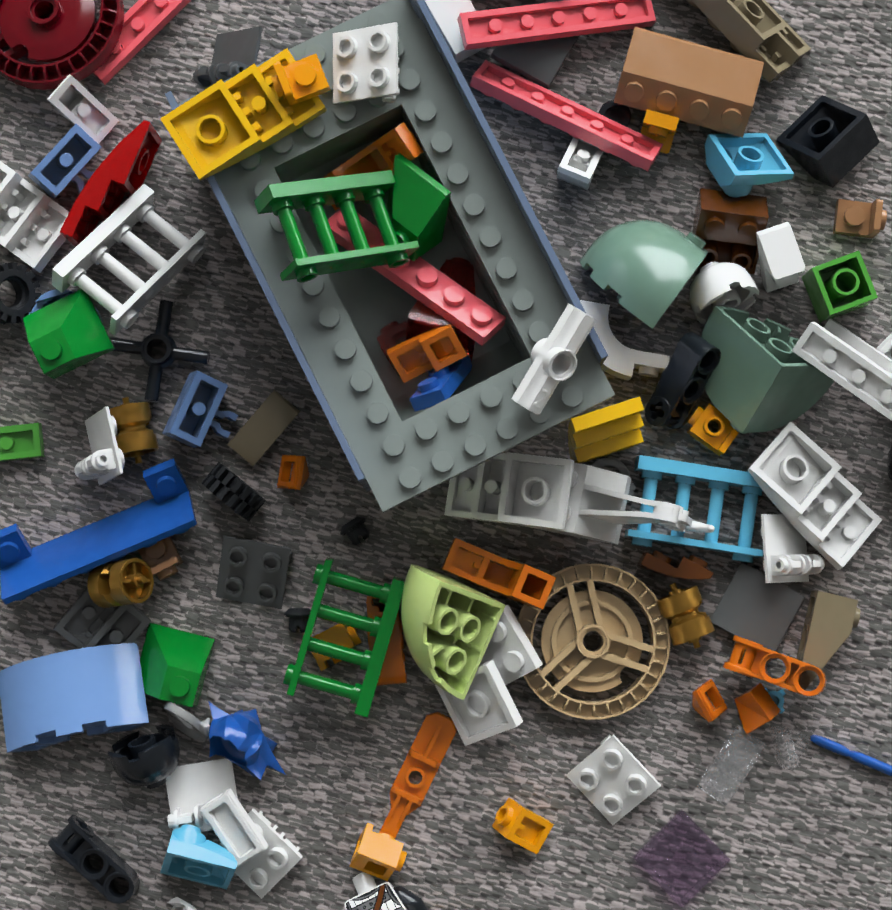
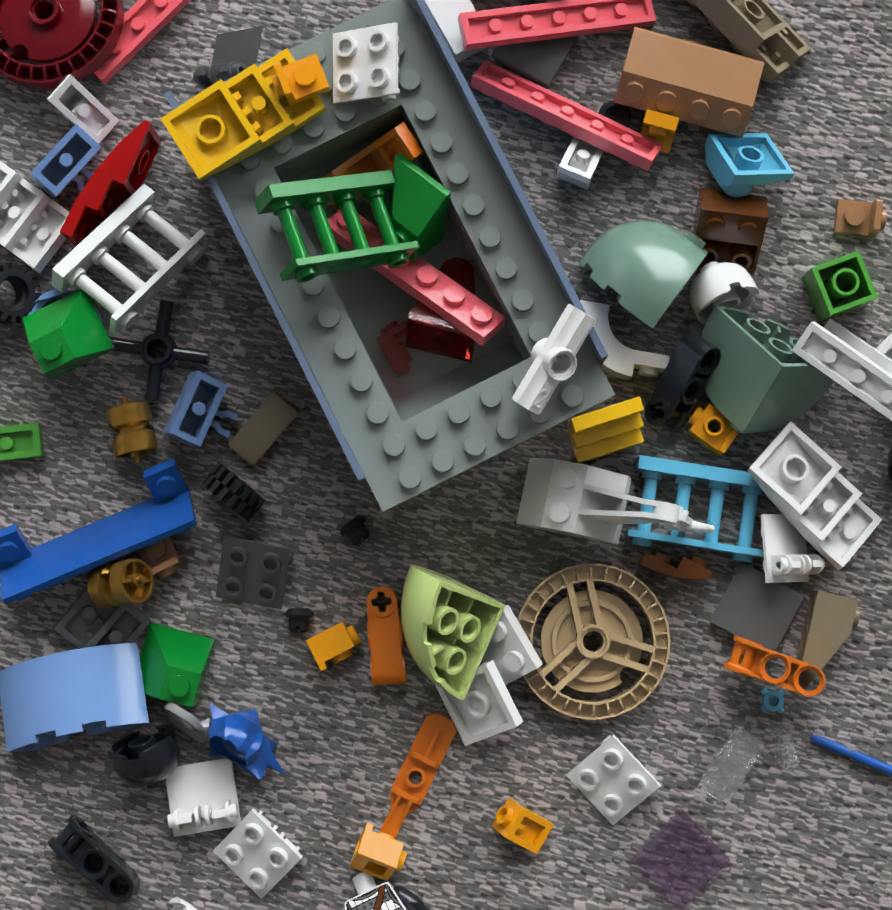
(106, 458): white hinge -> none
(198, 859): medium azure slope -> none
(234, 827): white tile -> none
(298, 475): orange slope -> none
(369, 661): green fence -> none
(426, 351): orange slope -> none
(440, 384): blue plate -> none
(498, 574): orange arch -> none
(513, 491): white slope -> none
(687, 621): pearl gold wheel -> none
(702, 703): orange slope -> none
(755, 708): orange slope -> none
(779, 257): white slope -> none
(829, 140): black slope -> none

